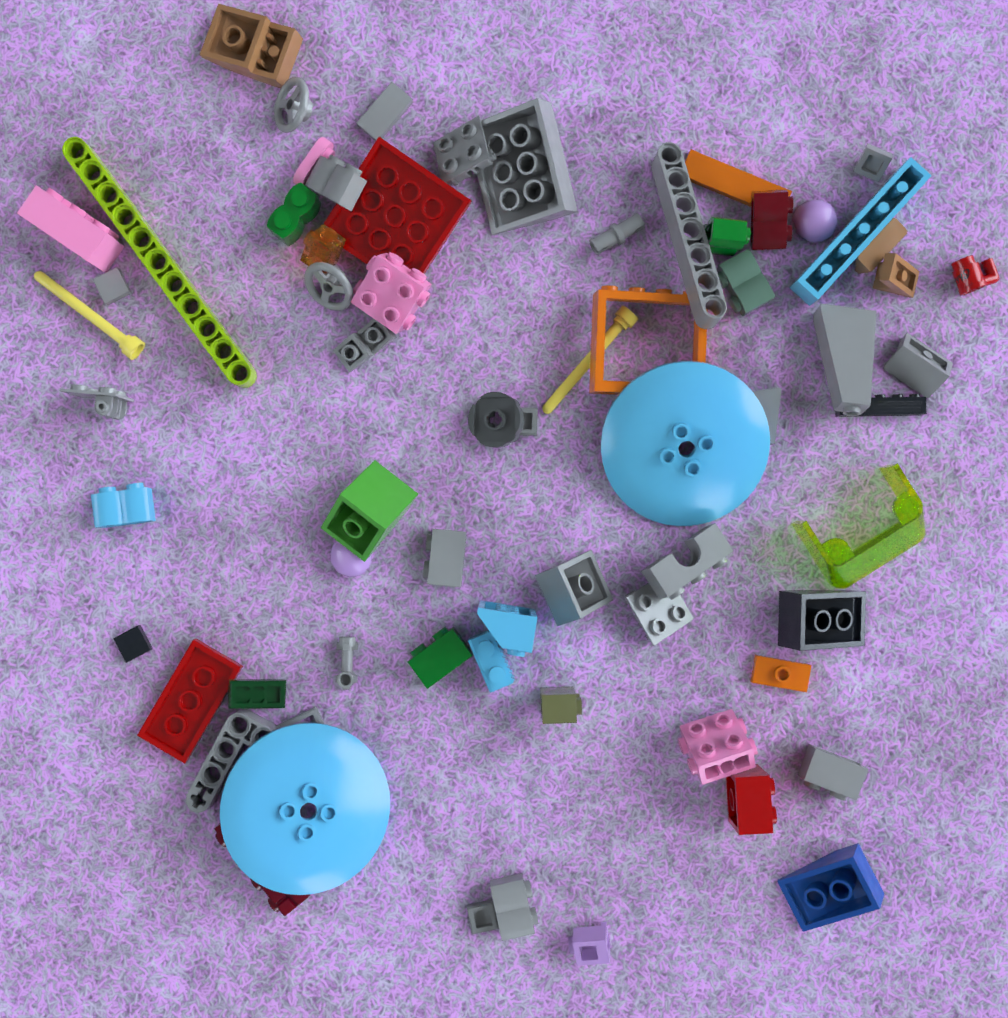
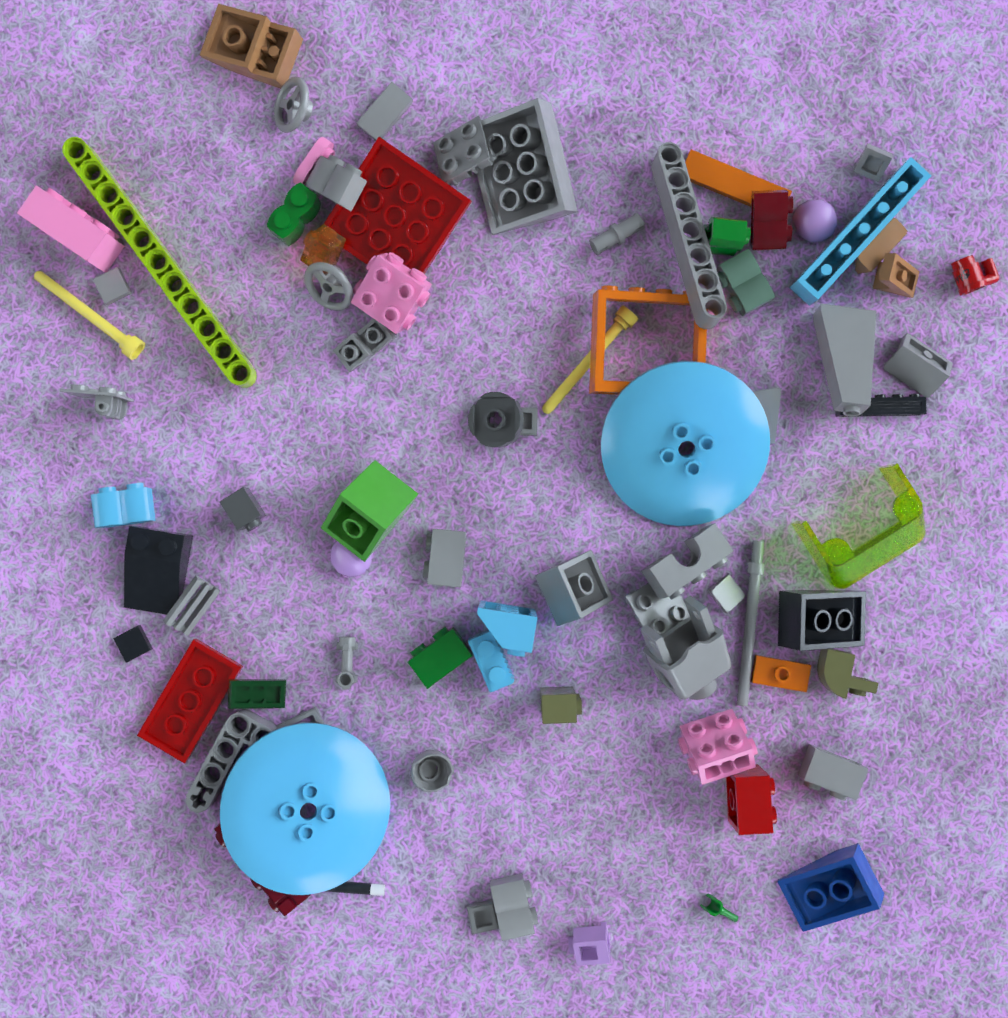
(155, 568): none -> black slope
(186, 622): none -> light grey tile
(243, 509): none -> dark grey brick
(360, 888): none -> pearl dark grey bar
(425, 774): none -> light grey hair
(688, 654): none -> light grey piece
(716, 908): none -> green hand
(726, 593): none -> slope
(756, 569): none -> light grey bar
(836, 676): none -> olive brick

